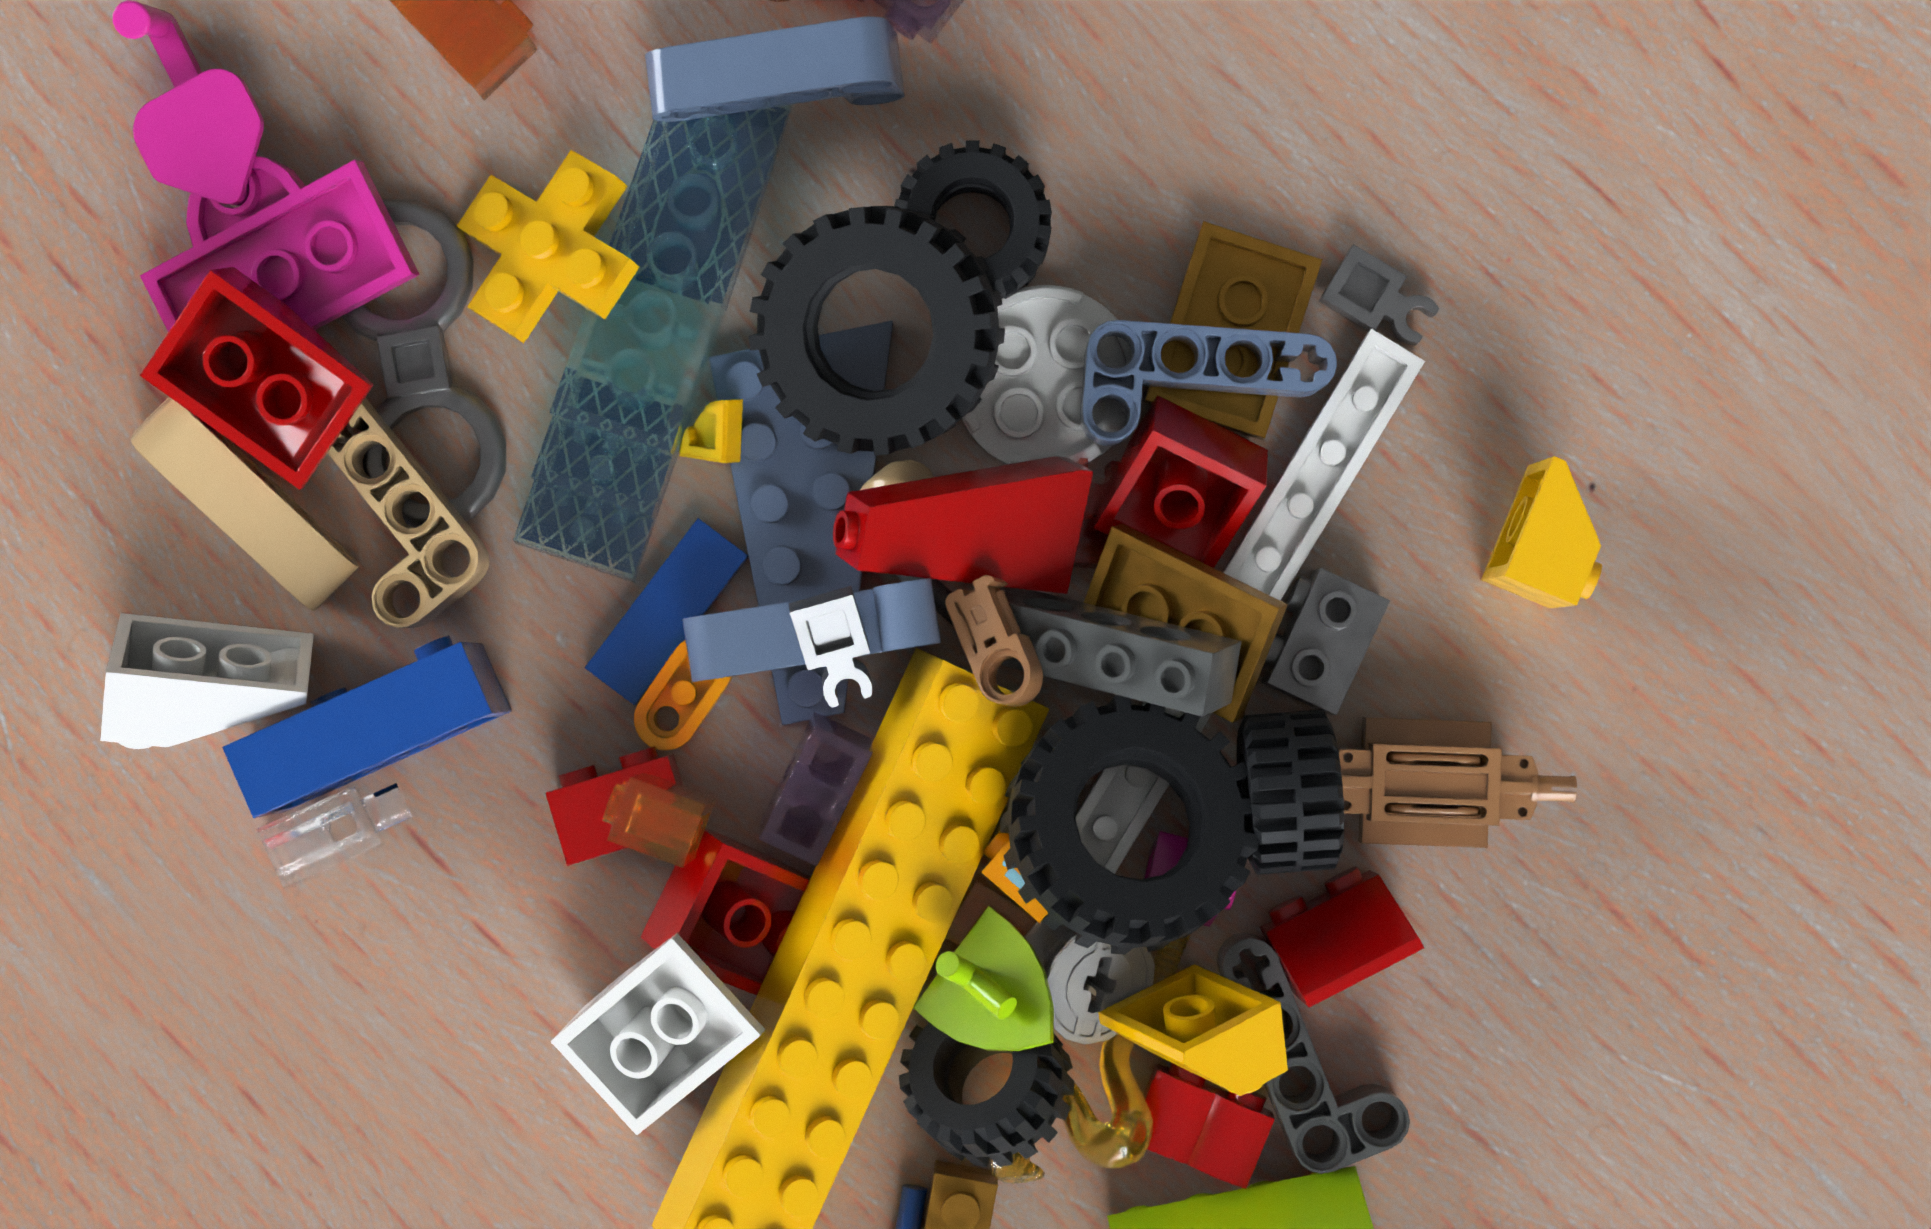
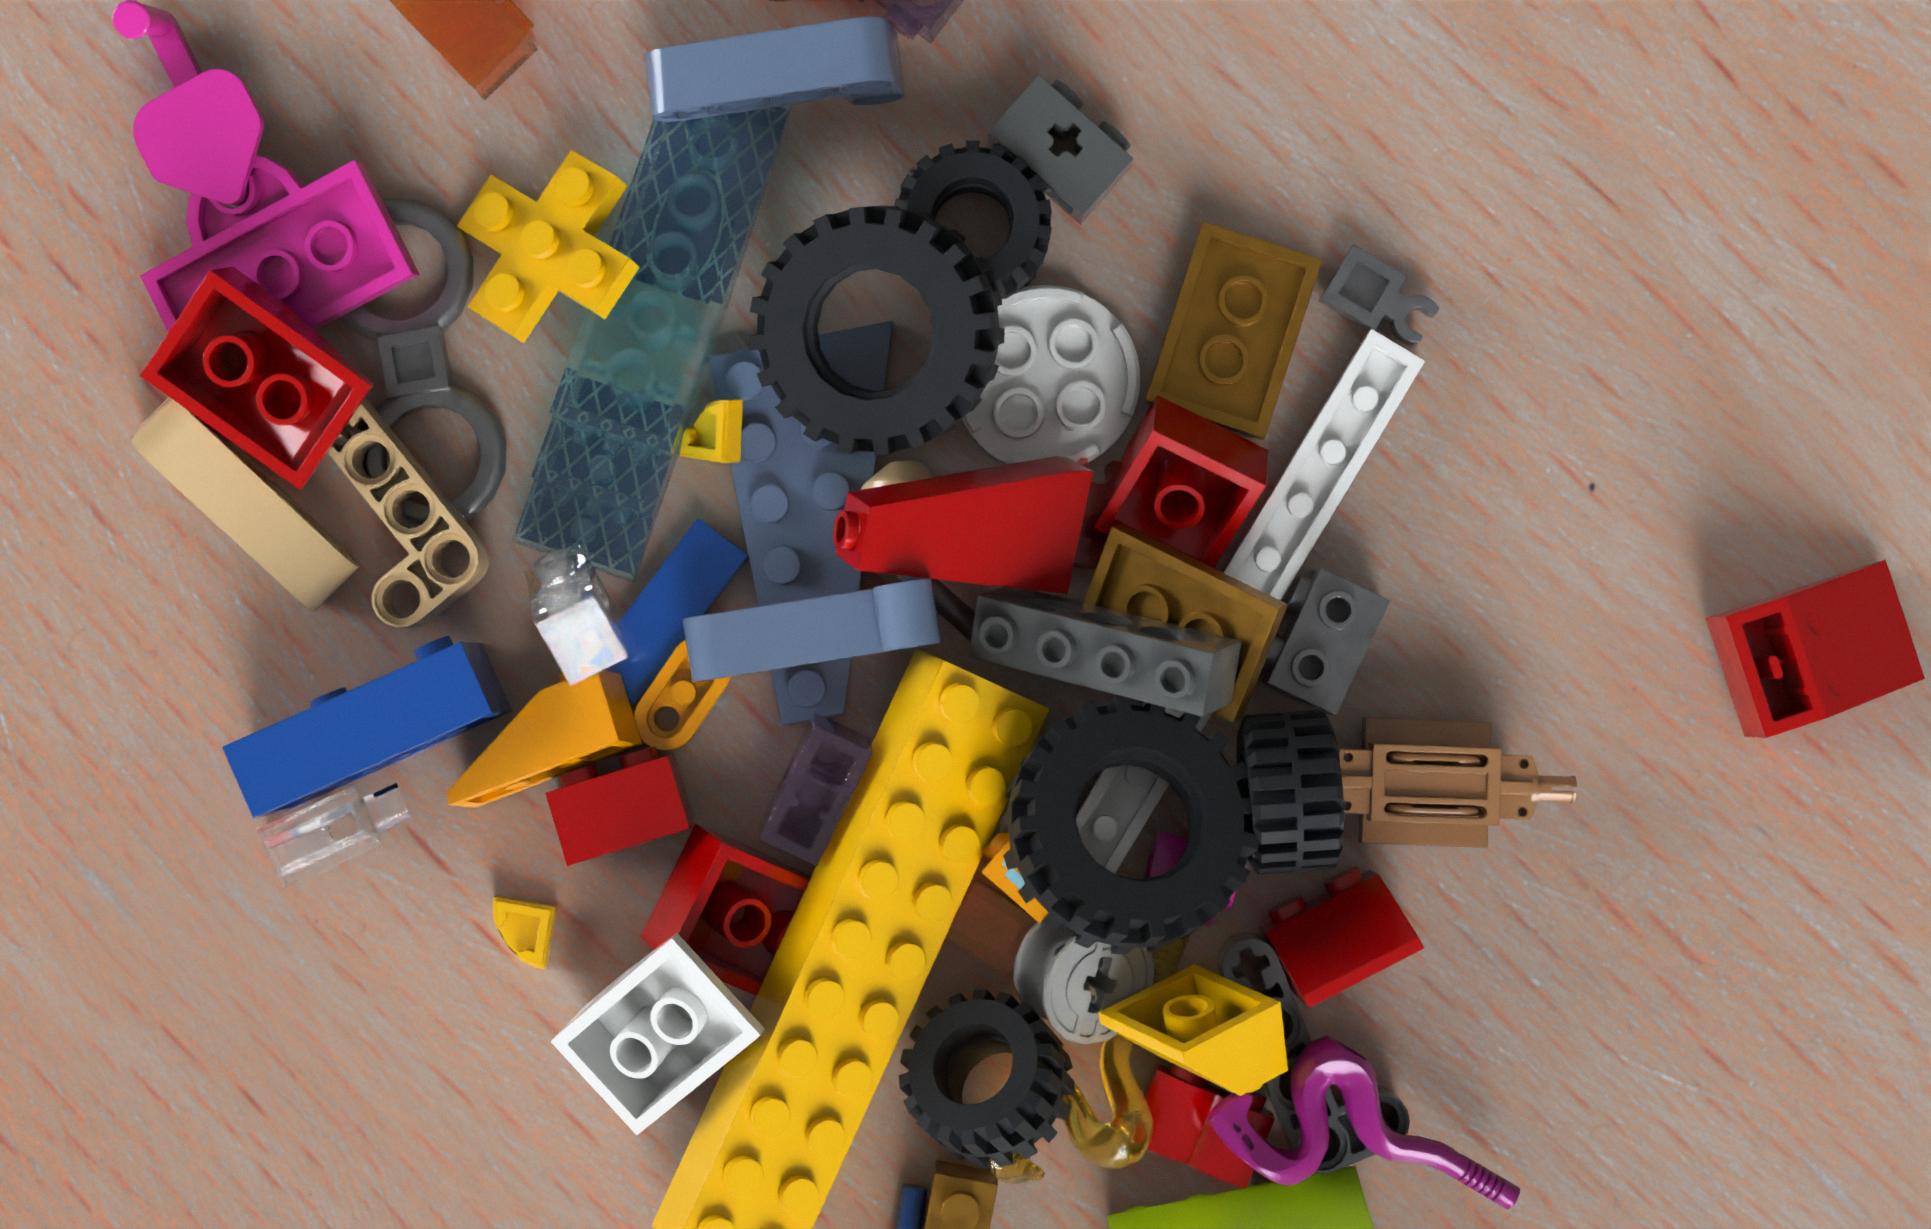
(197, 678): white slope -> none
(526, 927): none -> yellow tile
(552, 736): none -> light orange slope
(574, 614): none -> clear brick
(658, 818): clear orange brick -> none
(831, 637): plate -> none
(991, 637): medium nougat piece -> none
(991, 990): lime shield -> none
(1070, 181): none -> dark grey brick
(1208, 371): sand blue beam -> none
(1315, 1069): none -> magenta animal
(1546, 540): yellow slope -> none
(1815, 650): none -> red slope

